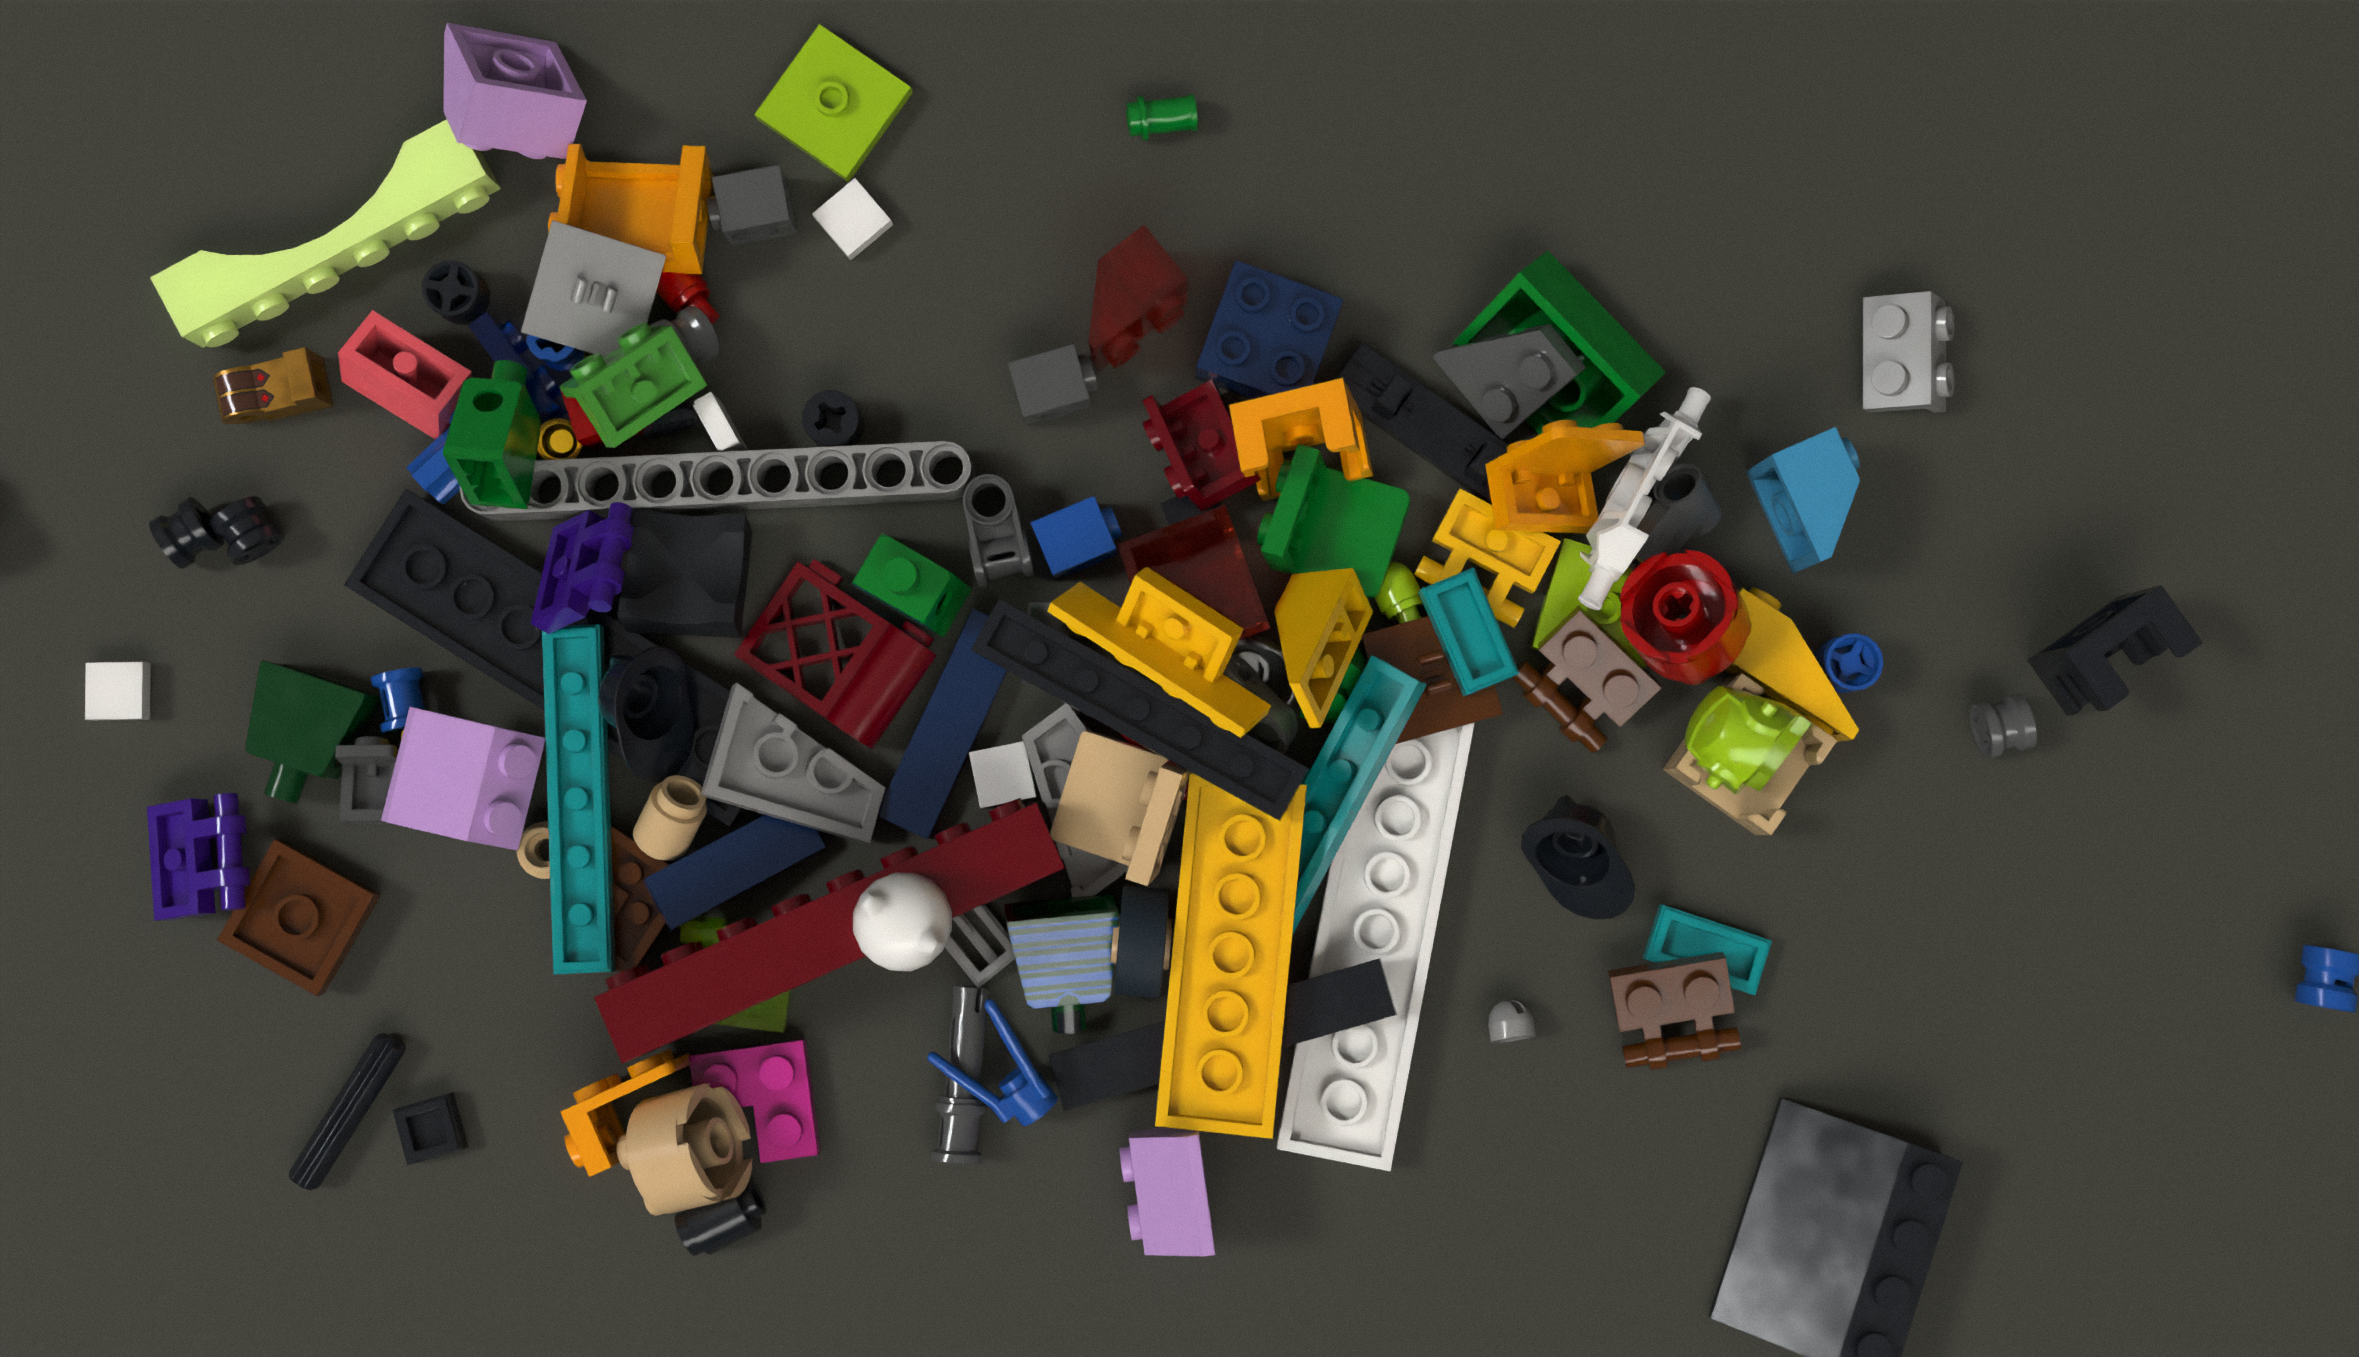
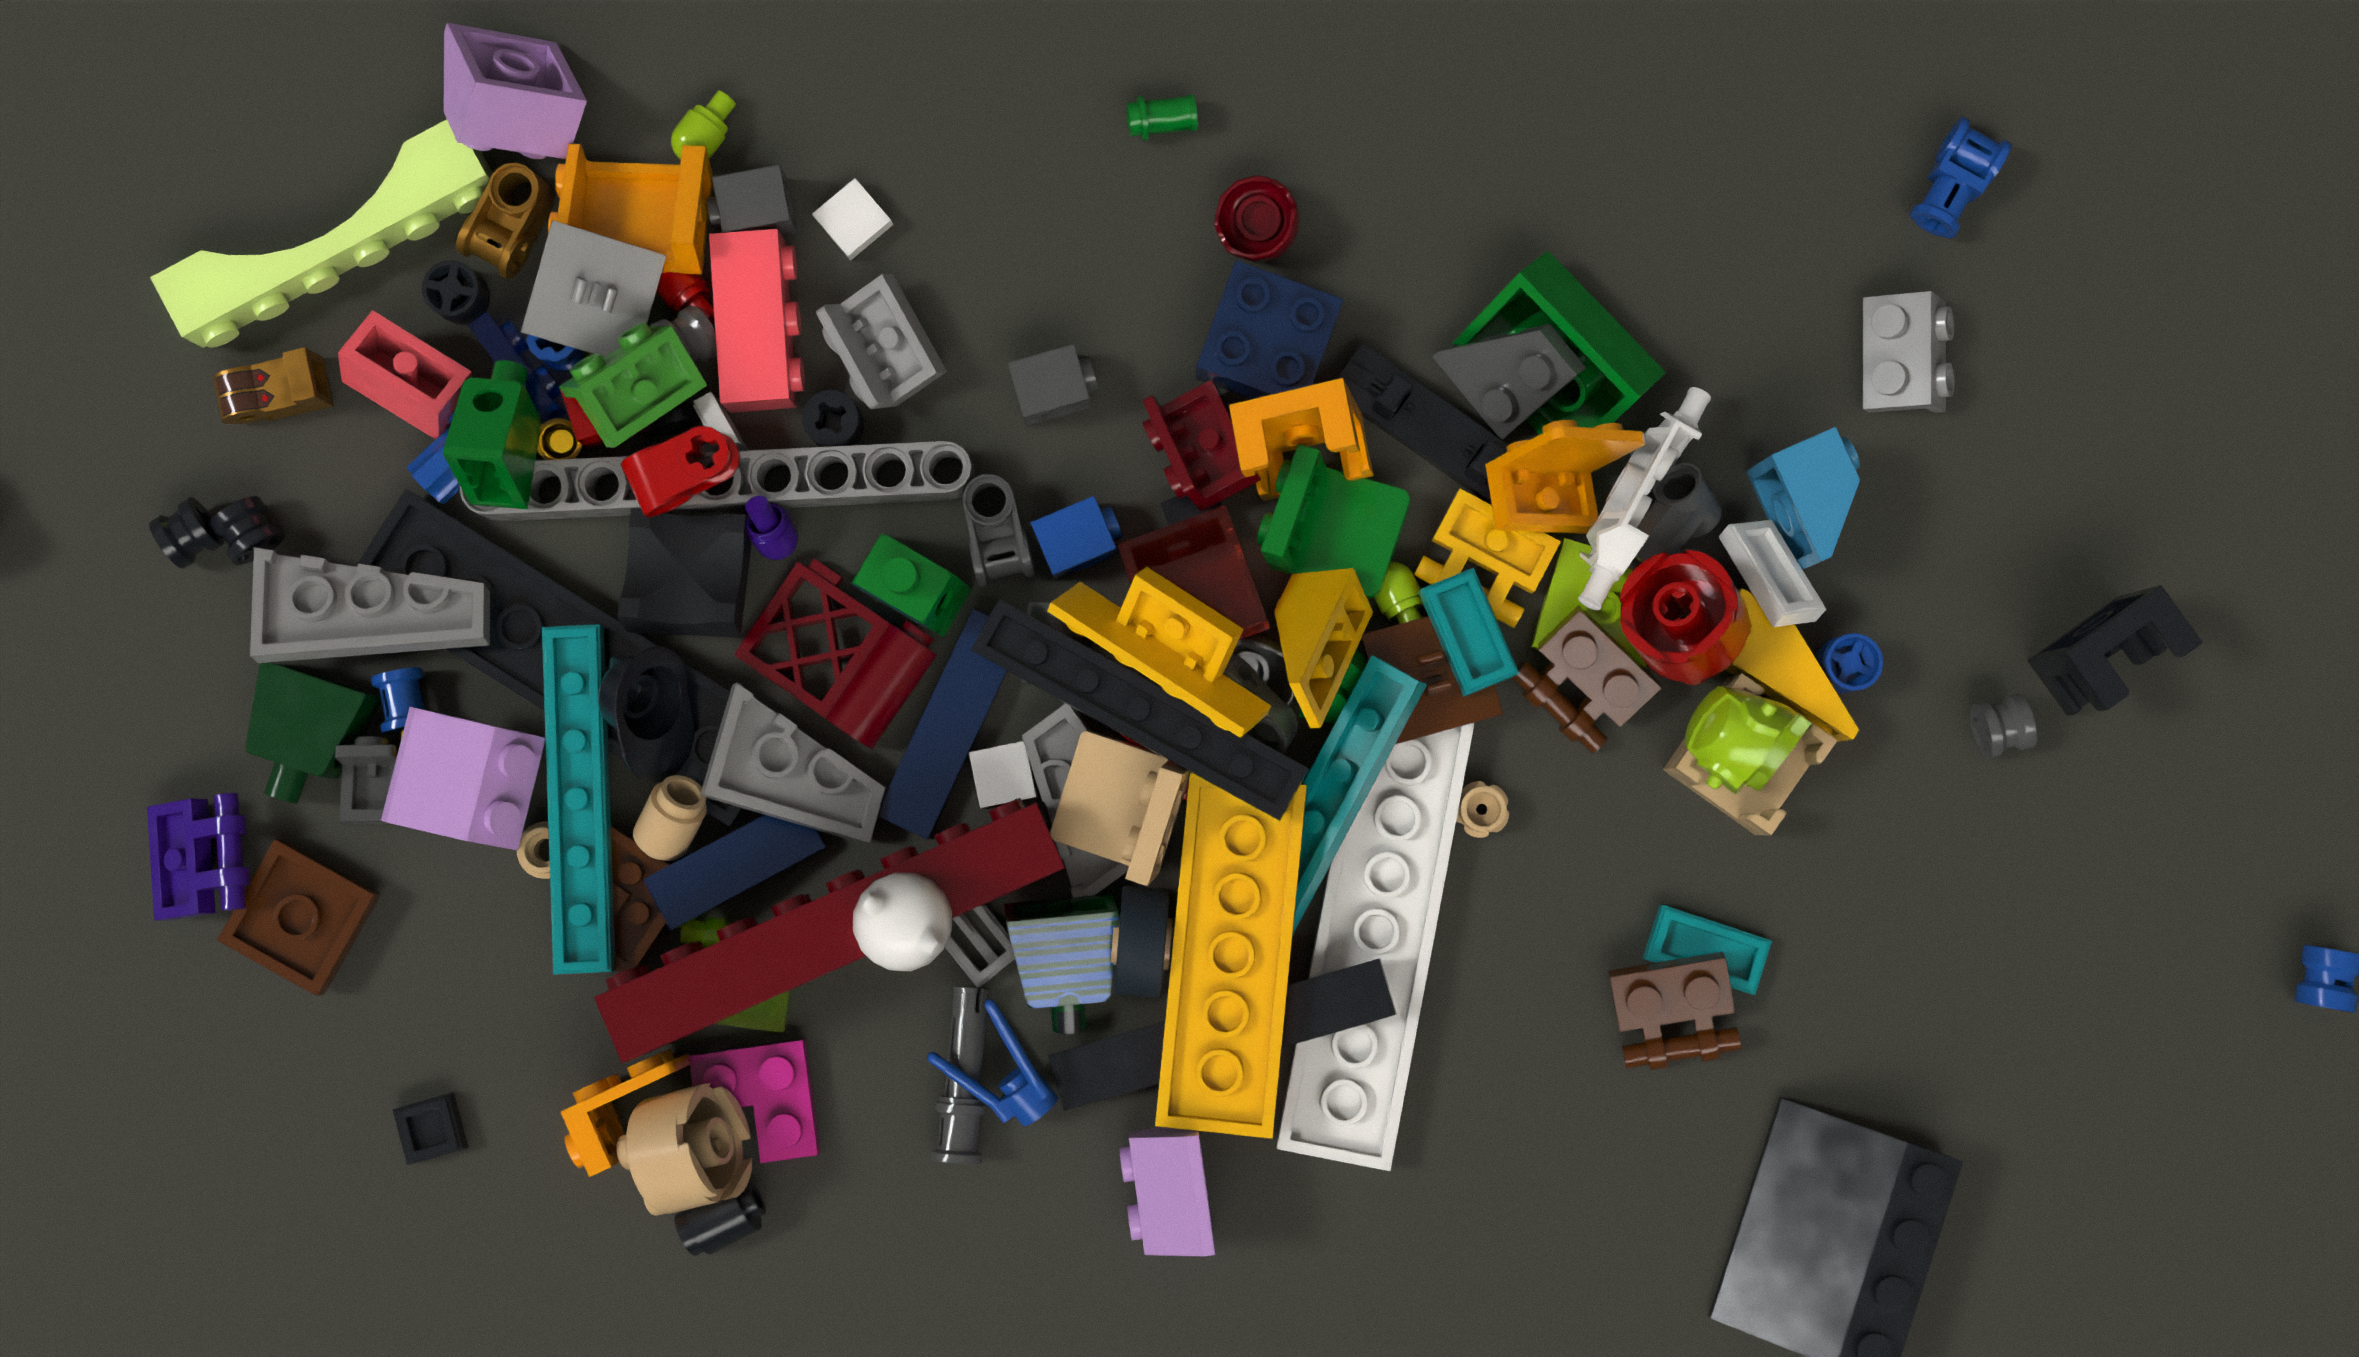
(117, 691): white tile -> none
(339, 610): none -> light grey wing
(347, 1111): black axle -> none
(506, 224): none -> pearl gold piece
(583, 567): dark purple plate -> none
(670, 471): none -> red piece
(703, 125): none -> lime cylinder
(755, 320): none -> coral brick
(770, 529): none -> dark purple cylinder
(833, 103): lime plate -> none
(881, 343): none -> light grey bracket
(1133, 294): clear red slope -> none
(1257, 219): none -> dark red hair
(1495, 802): none -> tan plate
(1510, 1022): light grey hinge -> none
(1579, 860): black piece -> none
(1772, 573): none -> white tile
(1960, 173): none -> blue connector

